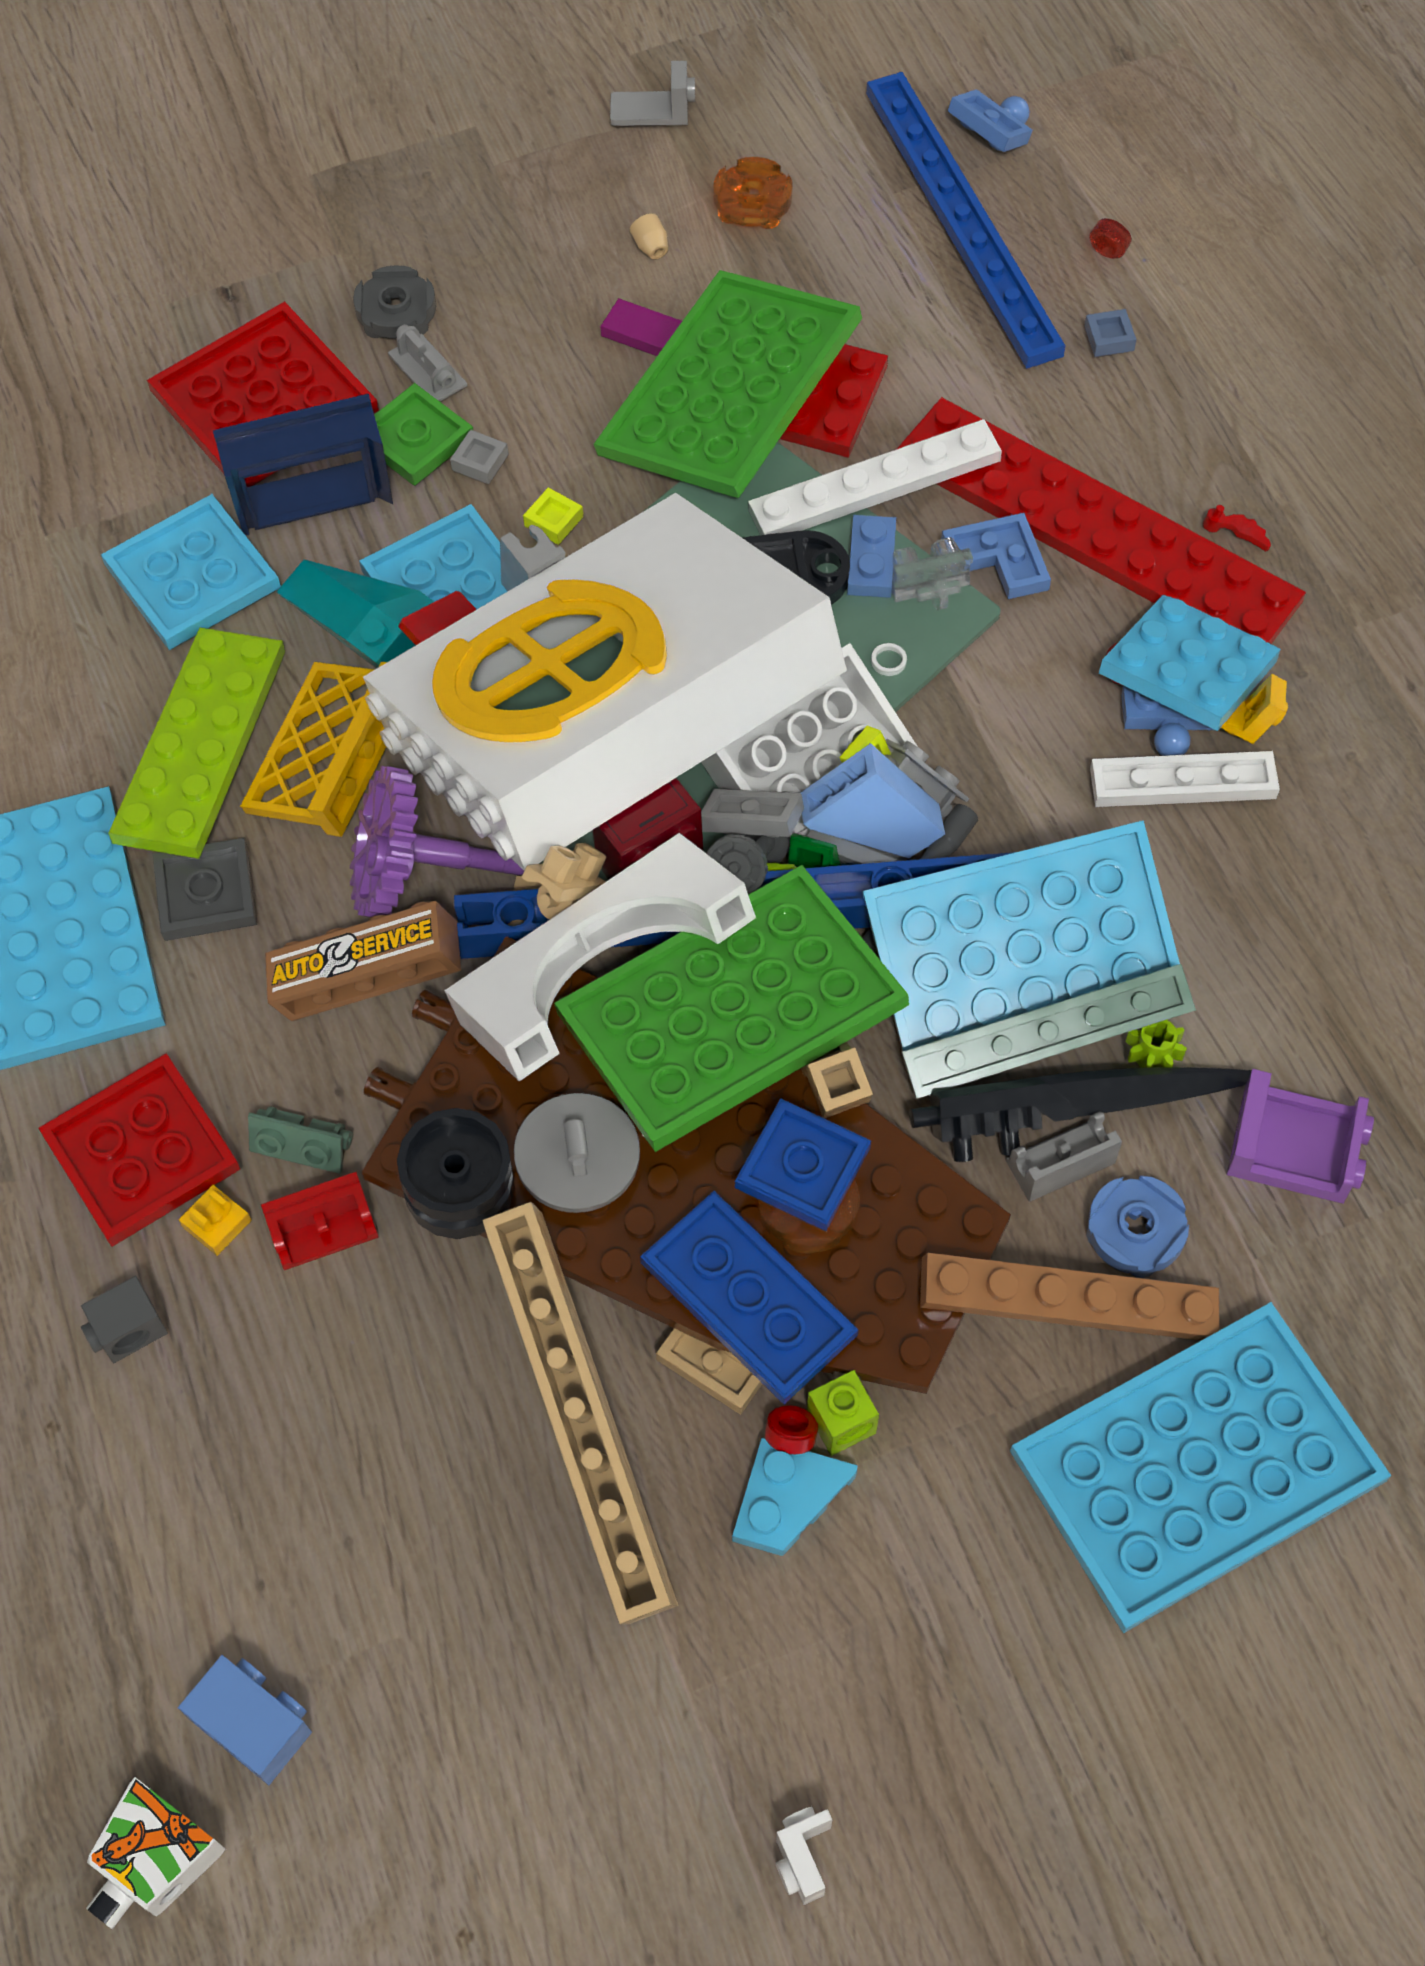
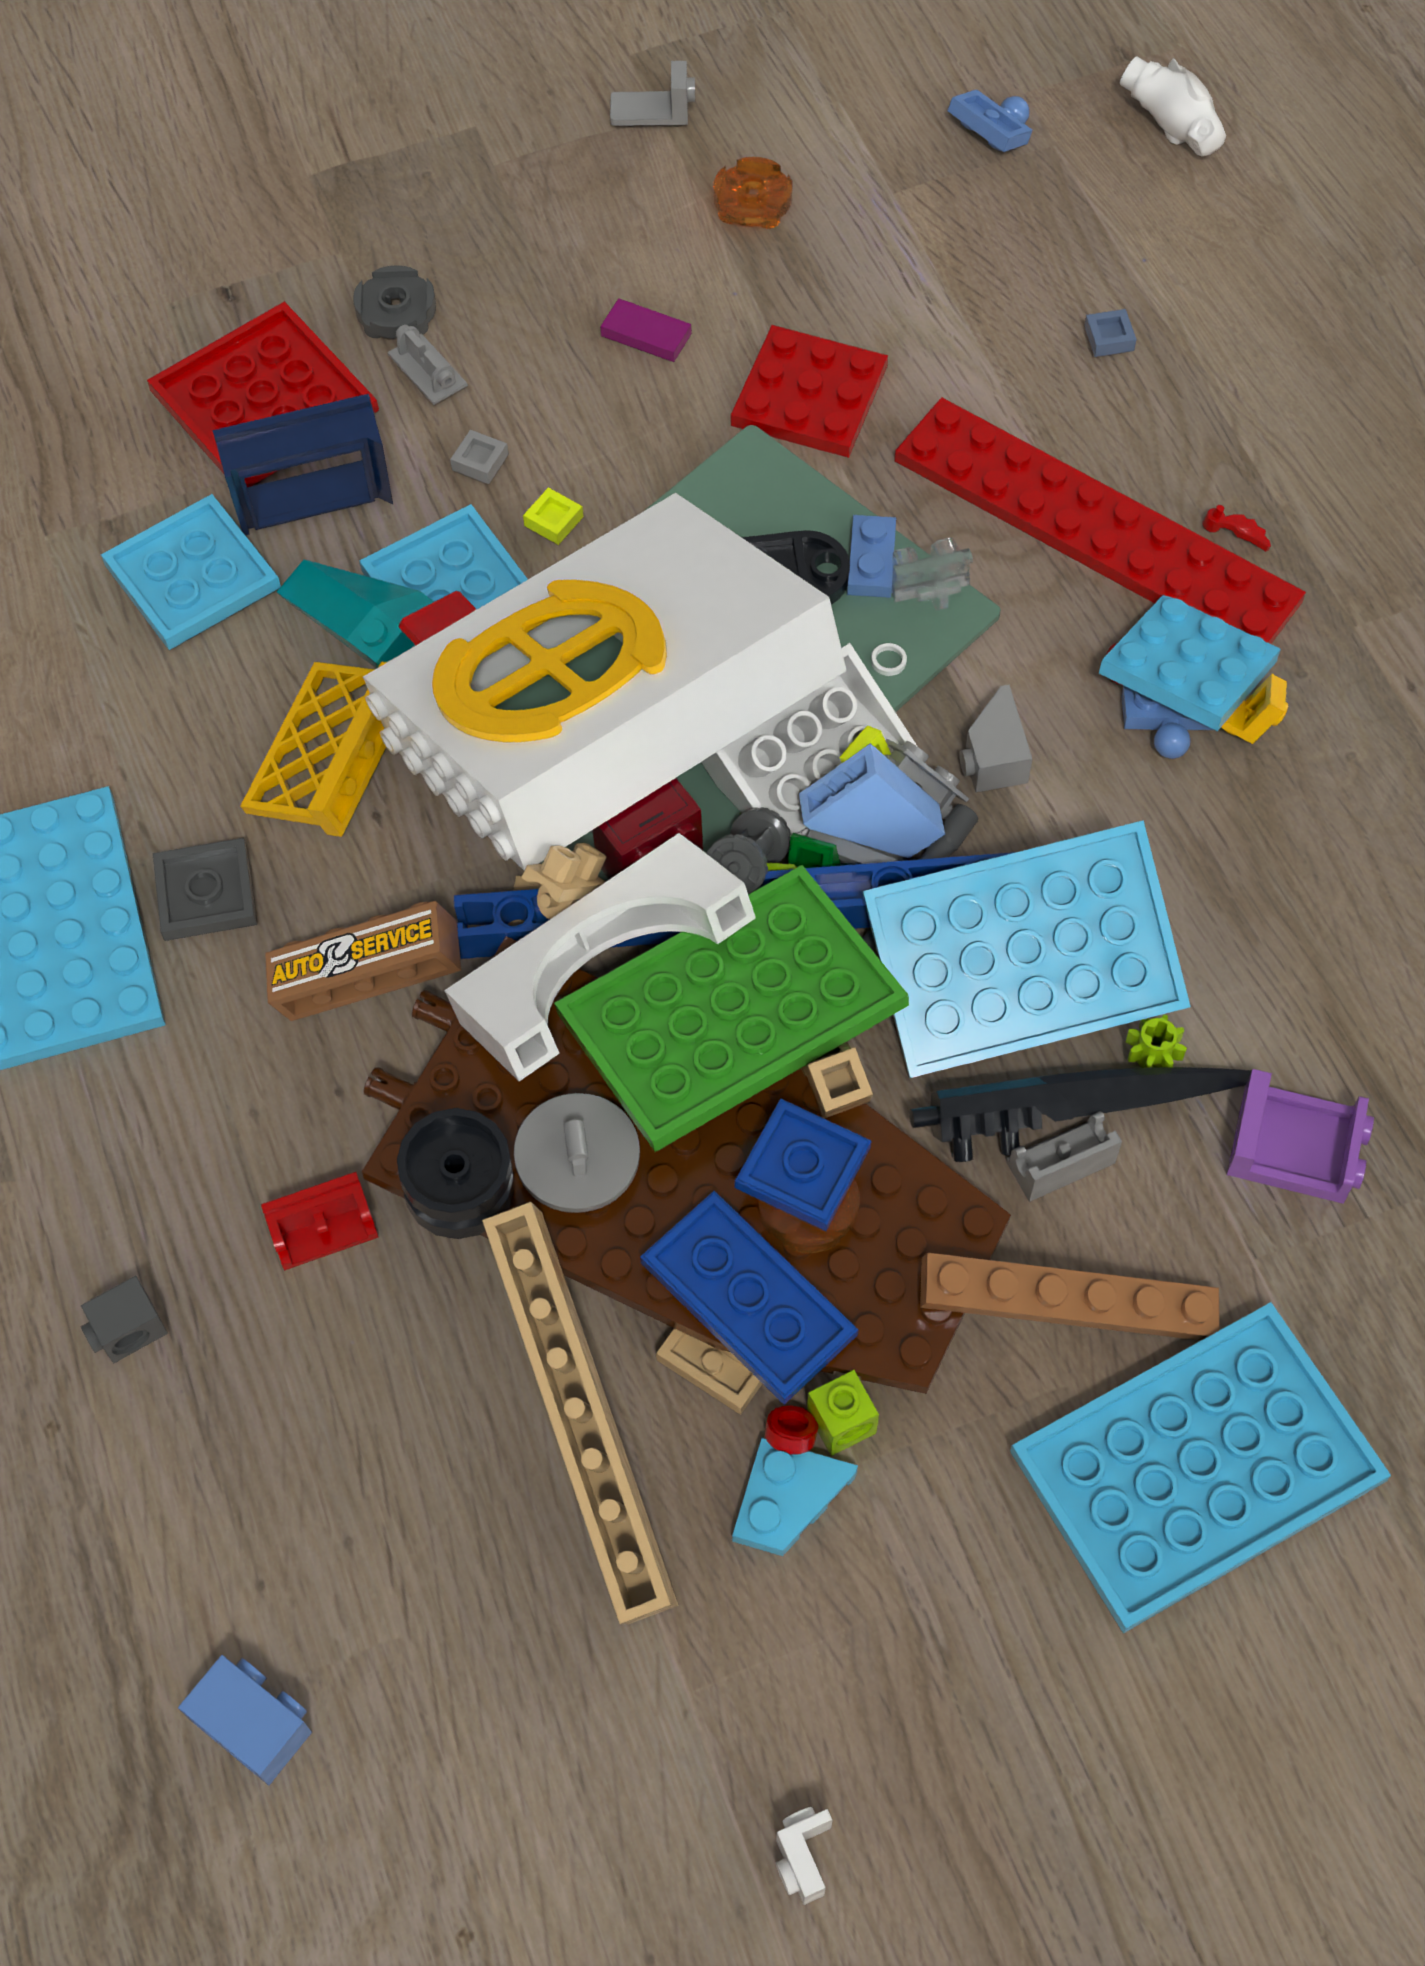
(139, 1149): red plate -> none
(147, 1855): torso -> none
(197, 743): lime plate -> none
(215, 1220): yellow tile -> none
(284, 1137): sand green hinge -> none
(389, 847): medium lavender gear -> none
(419, 433): bright green plate -> none
(523, 563): light grey hinge -> none
(650, 236): tan hose -> none
(728, 383): bright green plate -> none
(752, 812): light grey plate -> none
(876, 480): white plate -> none
(965, 221): blue plate -> none
(997, 746): none -> light grey slope
(1008, 547): medium blue plate -> none
(1048, 1030): plate -> none
(1110, 238): clear red tile -> none
(1139, 1252): medium blue plate -> none
(1176, 103): none -> white animal
(1184, 779): white plate -> none

